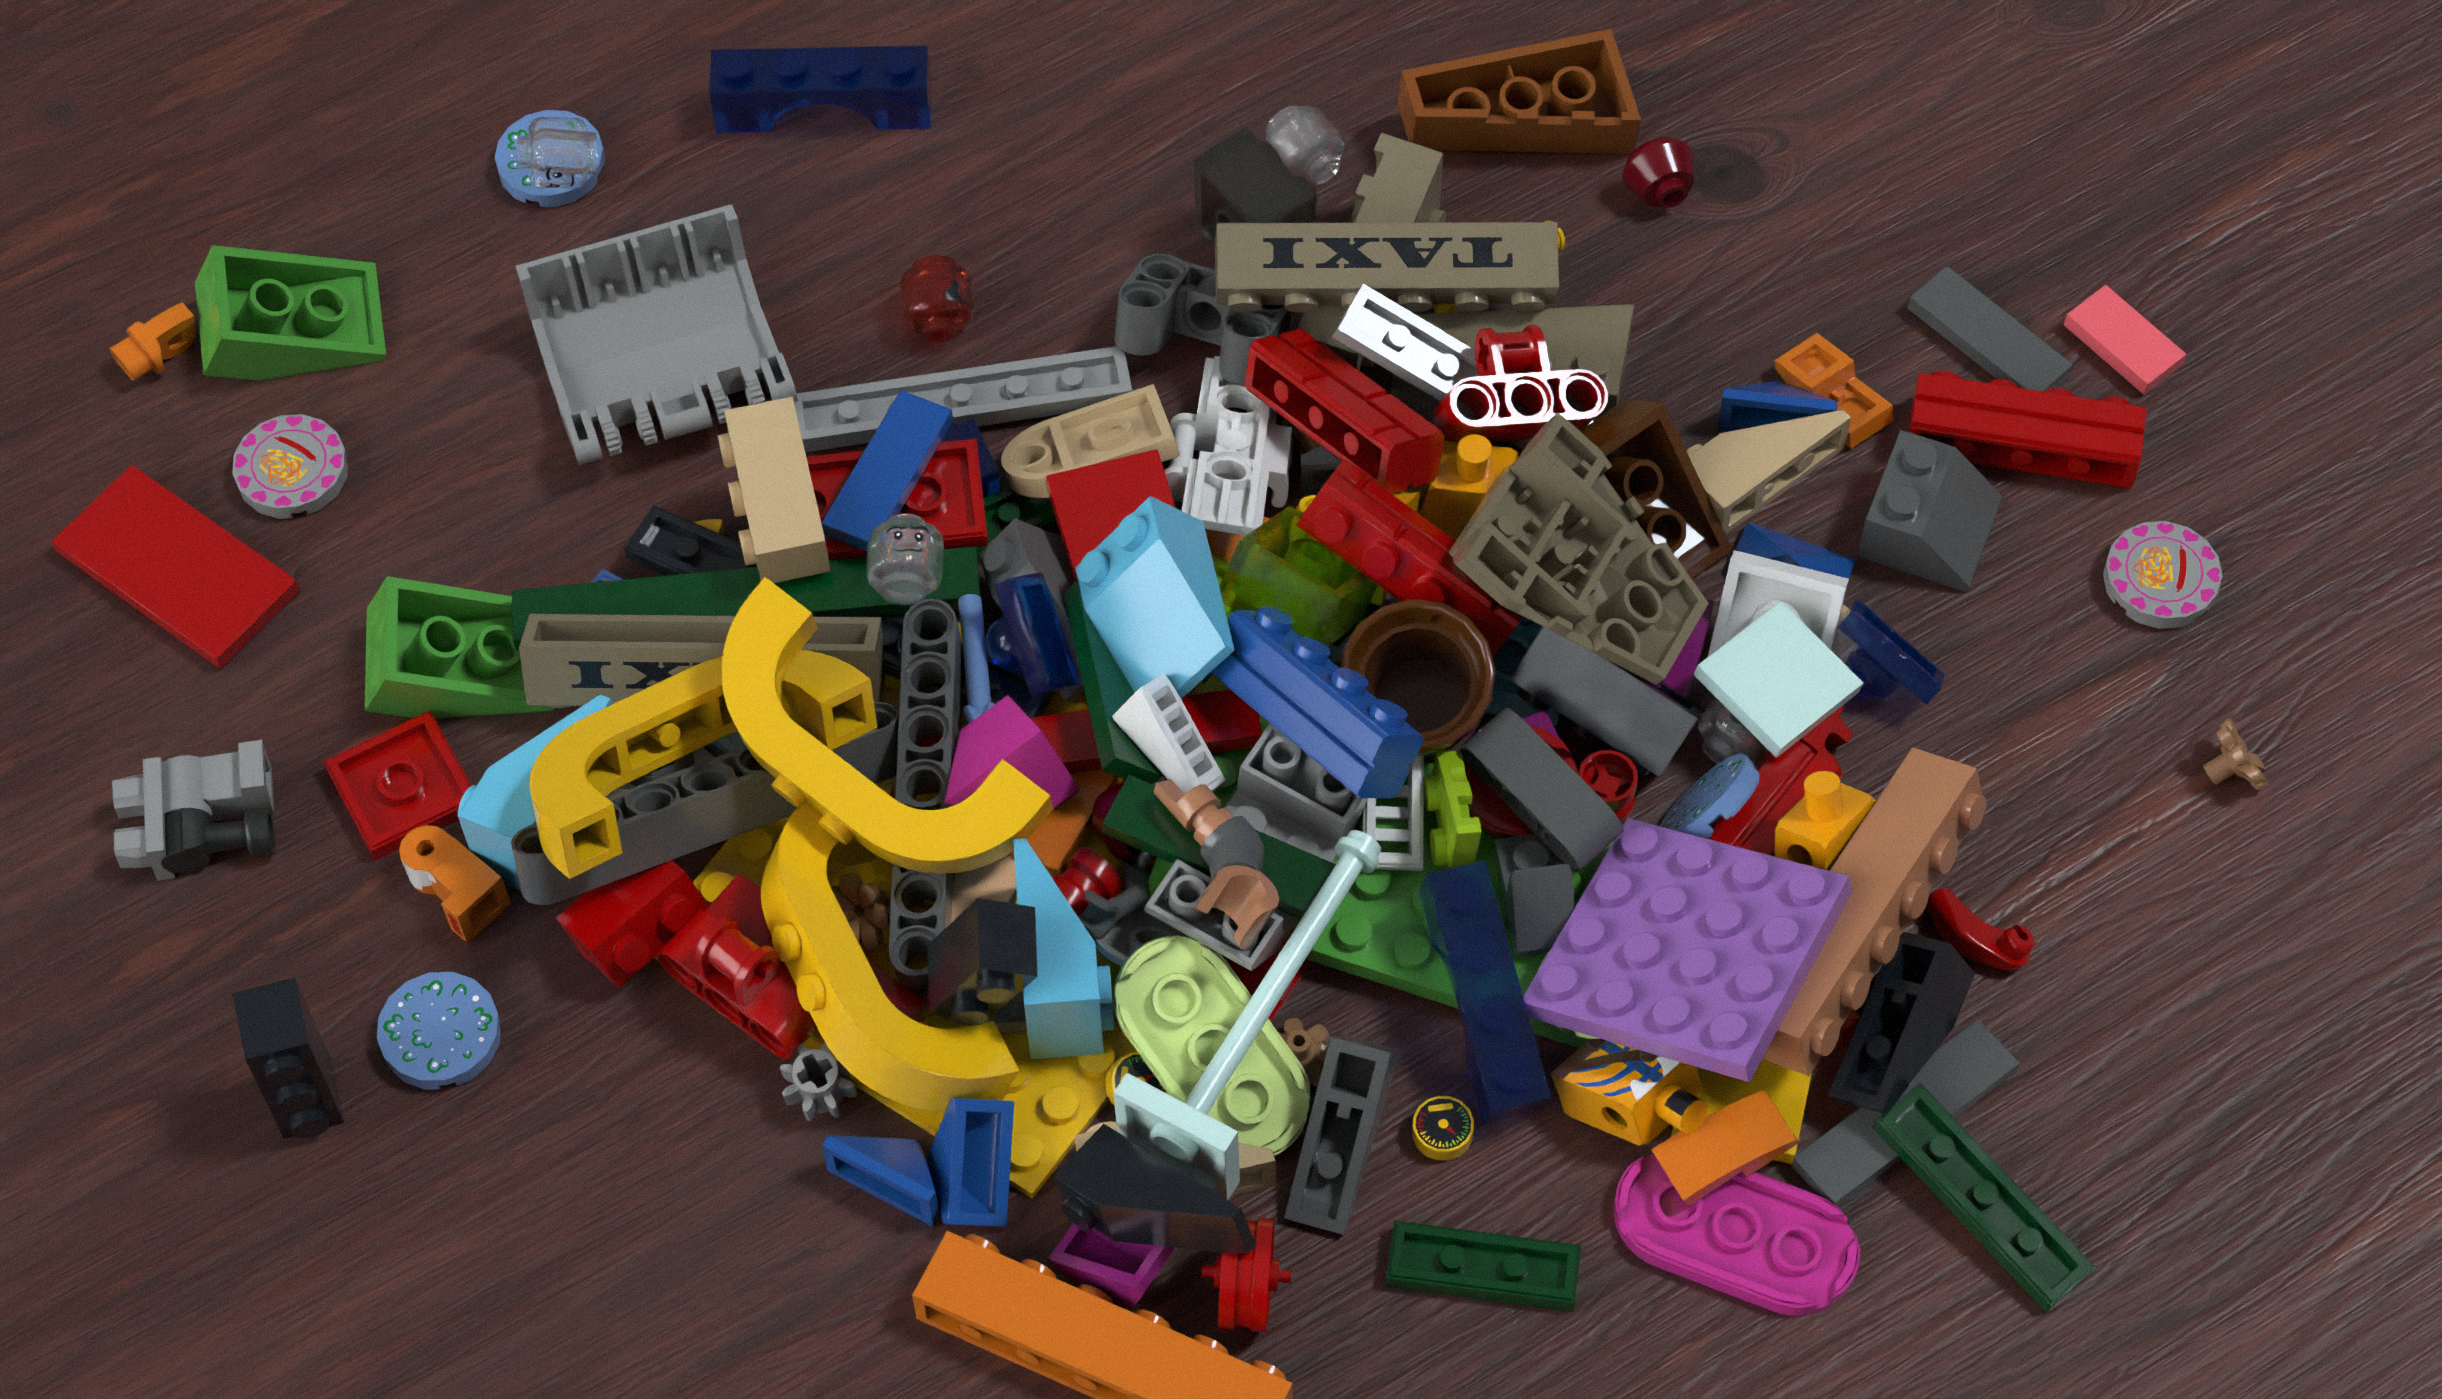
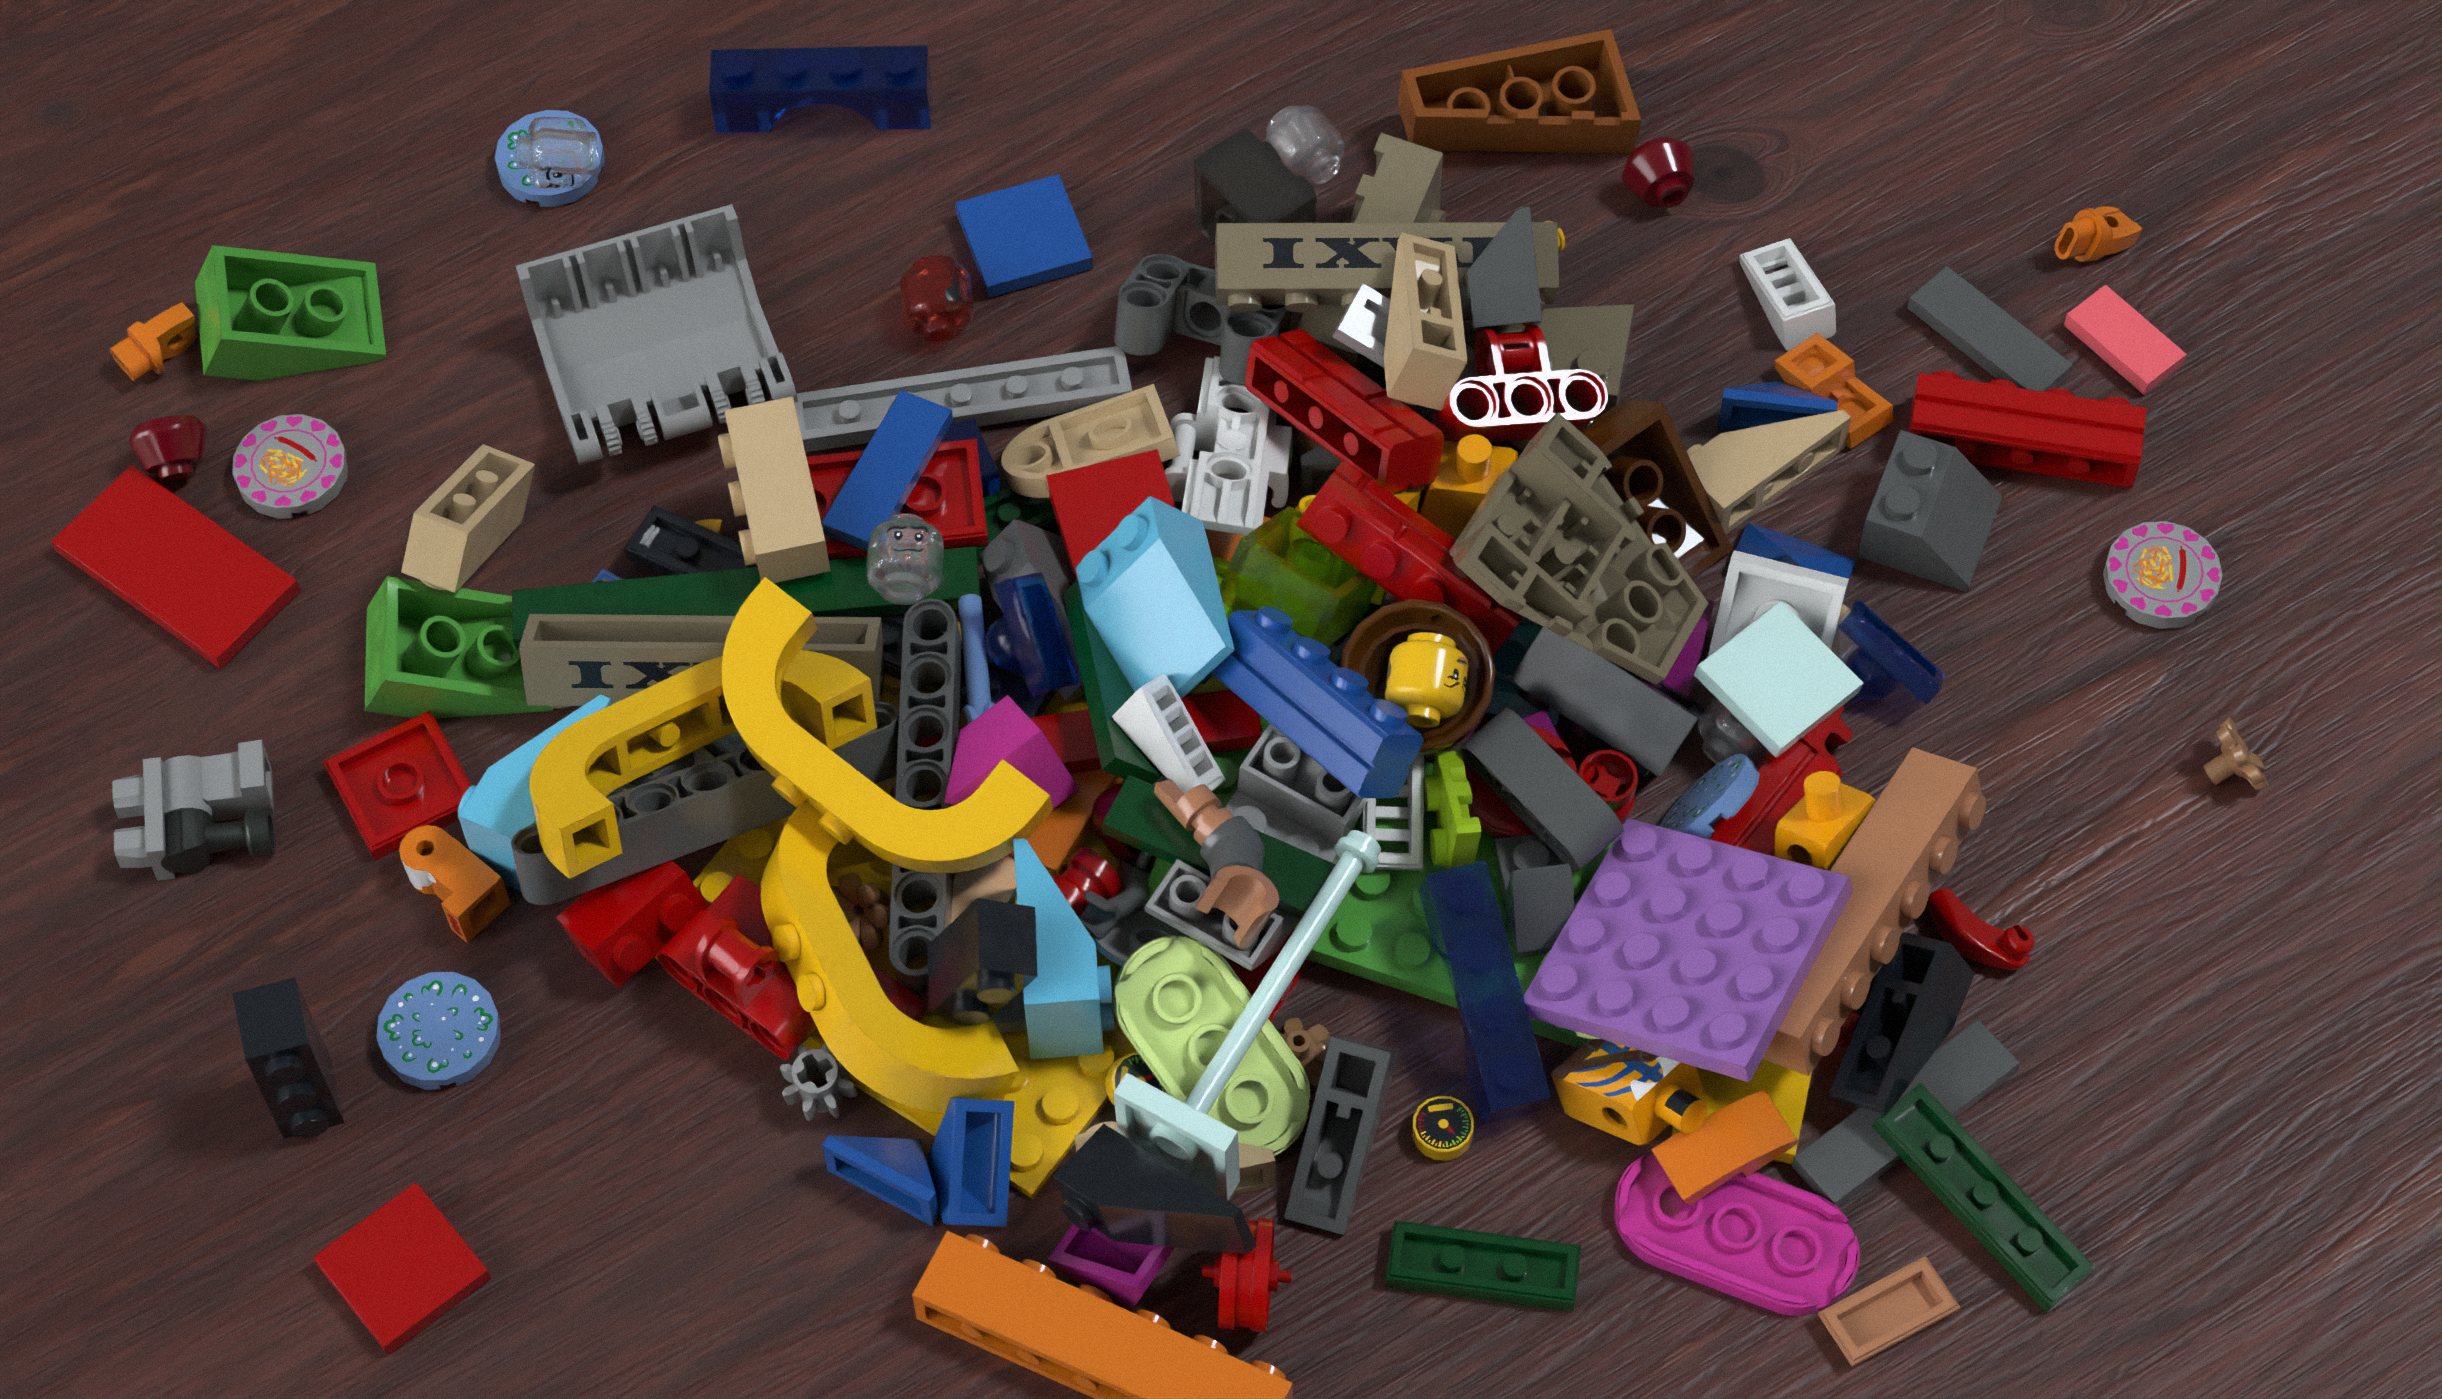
(170, 445): none -> dark red cone
(401, 1268): none -> red tile
(467, 518): none -> tan brick
(1024, 235): none -> blue tile
(1424, 324): none -> tan slope
(1427, 678): none -> yellow head
(1503, 281): none -> dark grey slope
(1797, 321): none -> white slope
(1889, 1311): none -> nougat tile
(2096, 234): none -> orange piece

